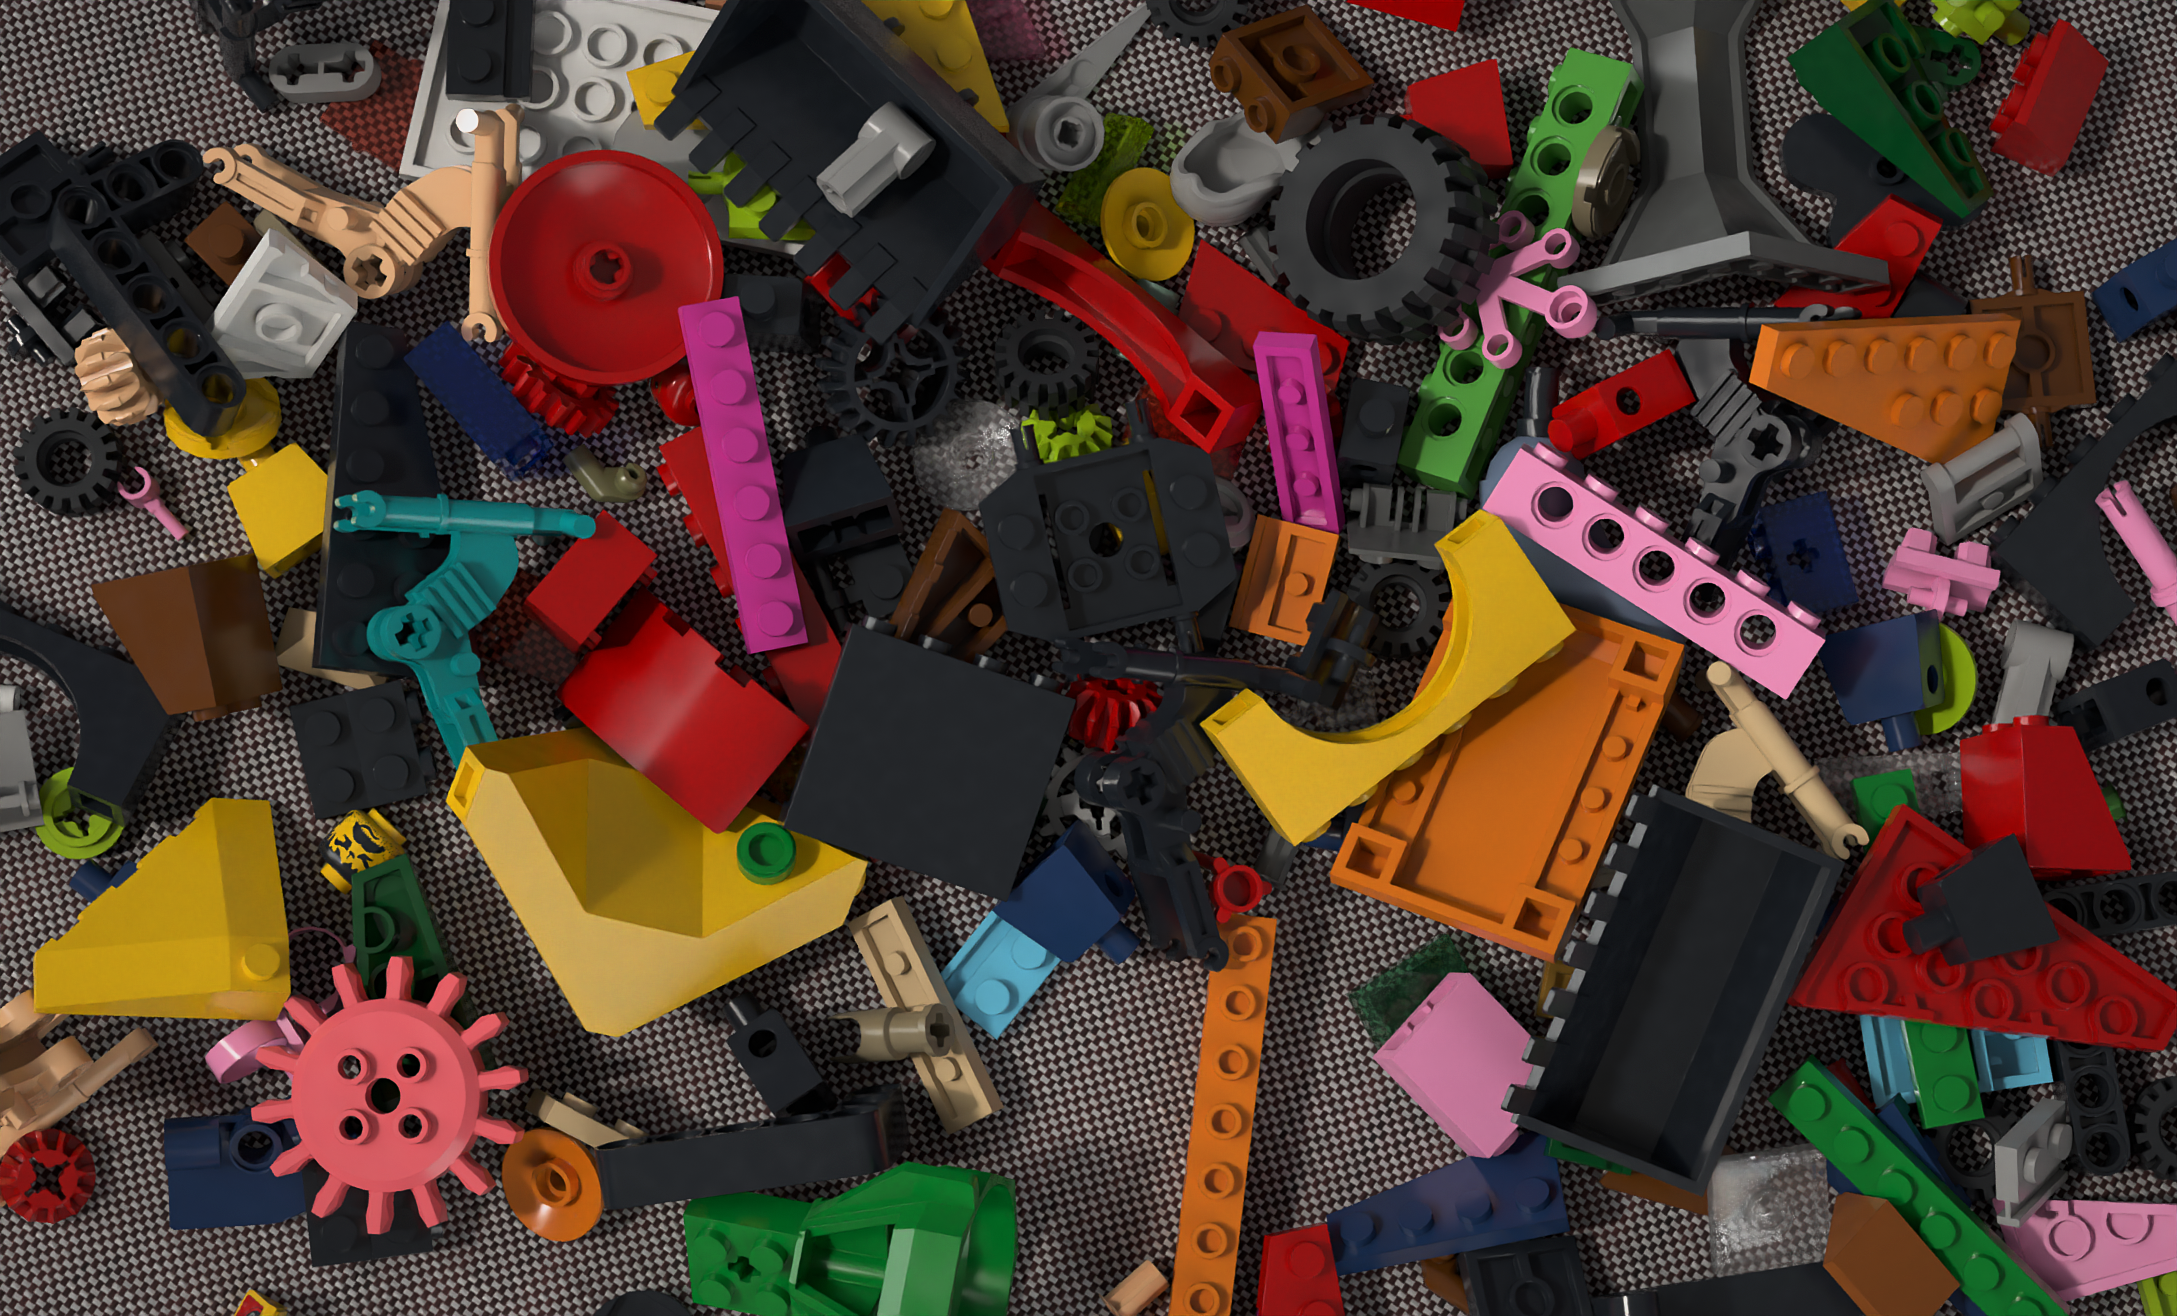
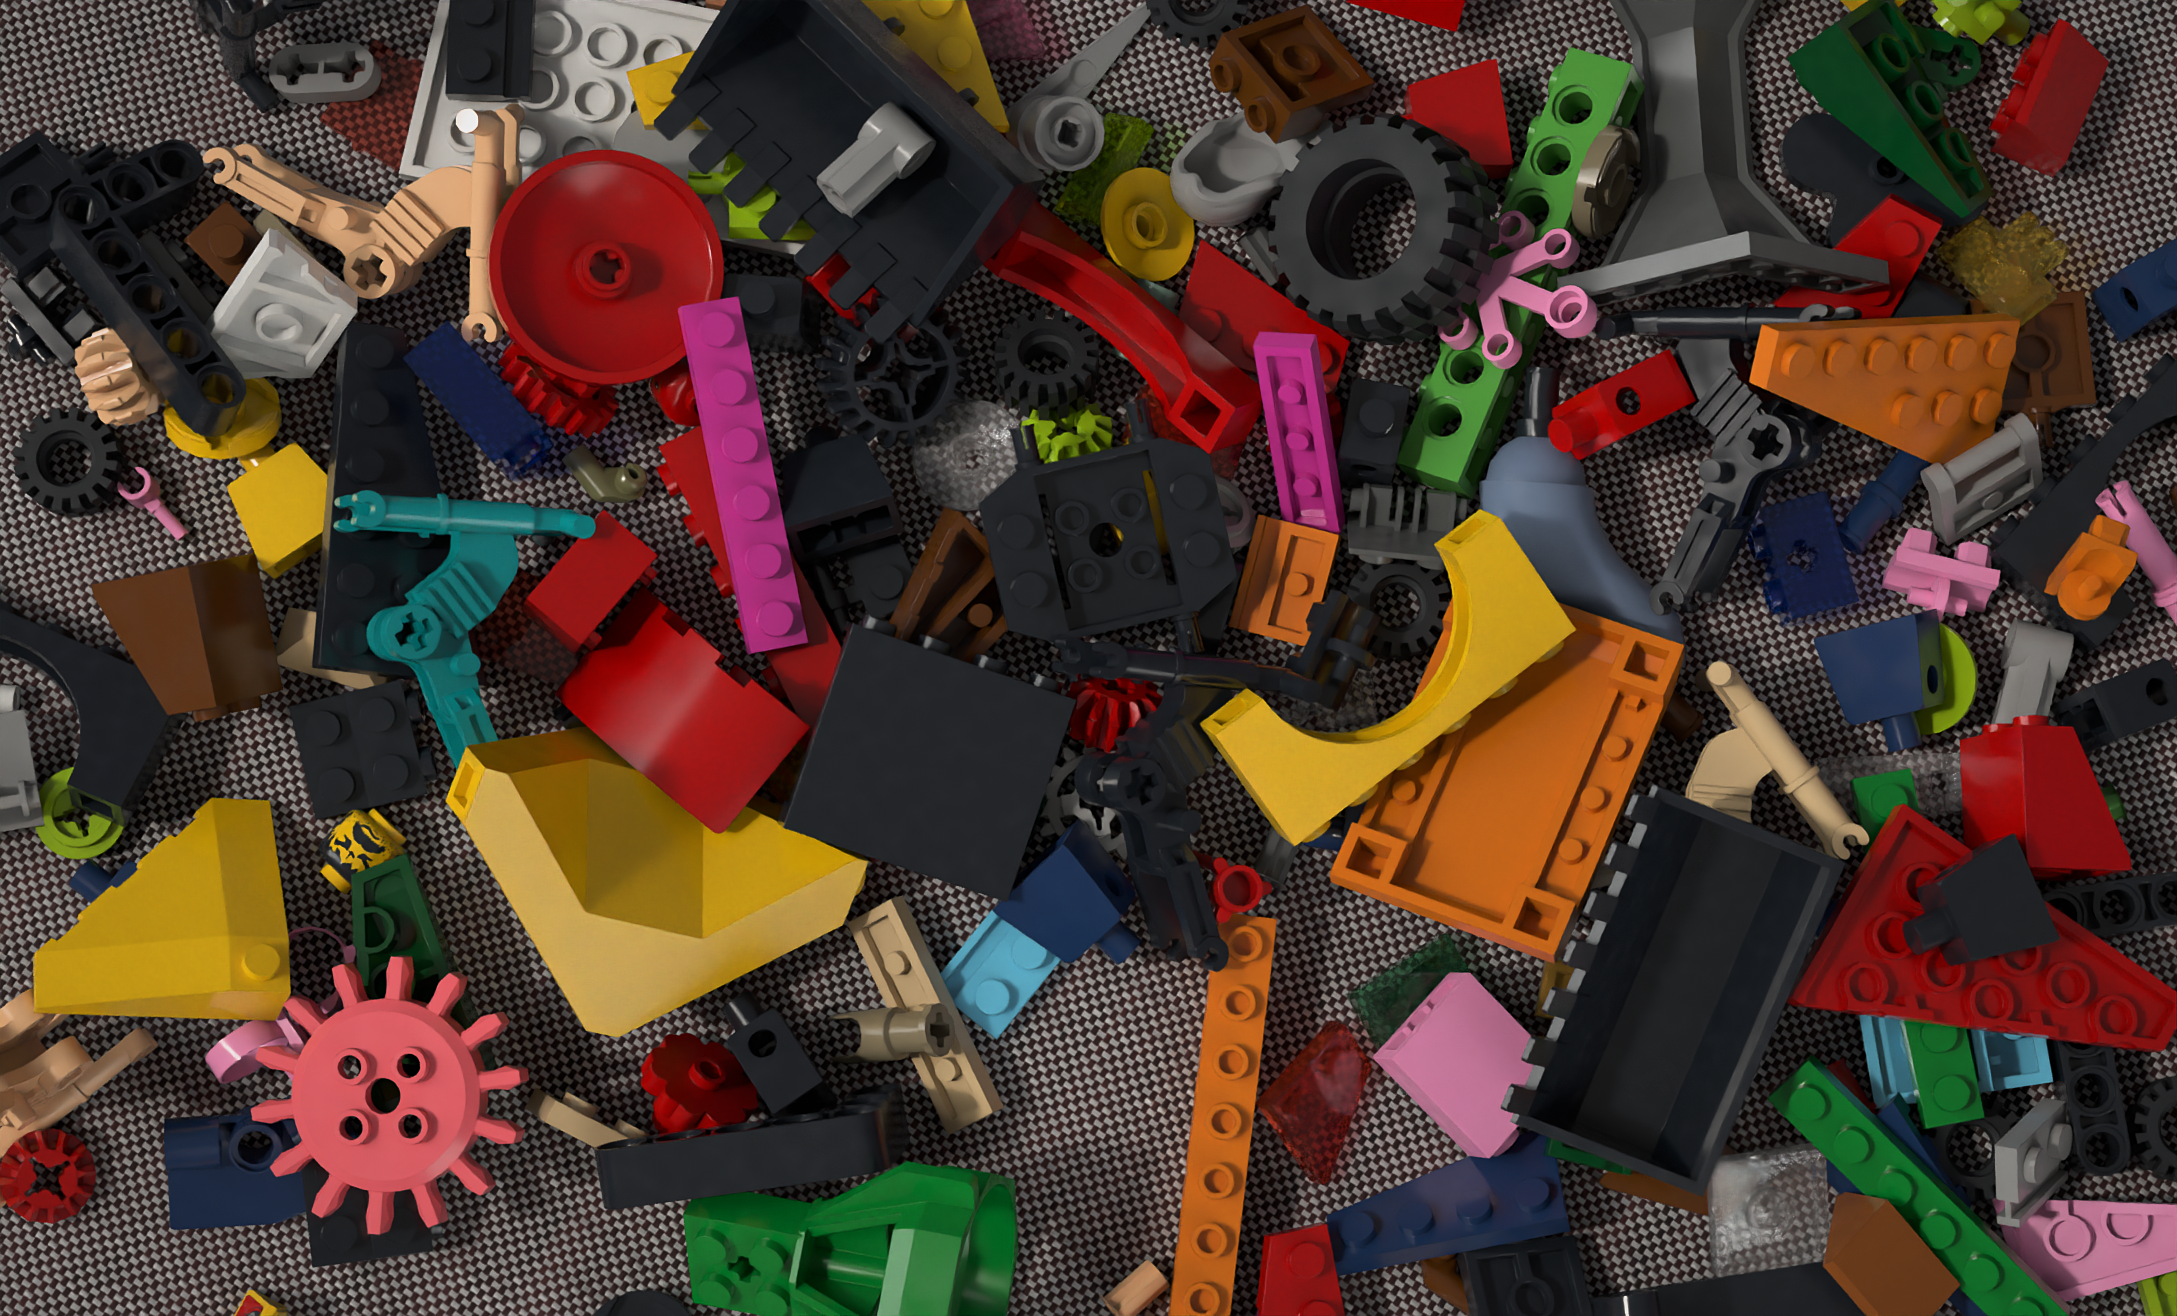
(552, 1184): orange dish -> none
(696, 1085): none -> red plant
(766, 853): green tile -> none
(1317, 1099): none -> clear red wing
(1774, 664): bright pink brick -> none
(1880, 501): none -> dark blue pin
(2006, 266): none -> clear yellow hinge
(2093, 569): none -> orange hips

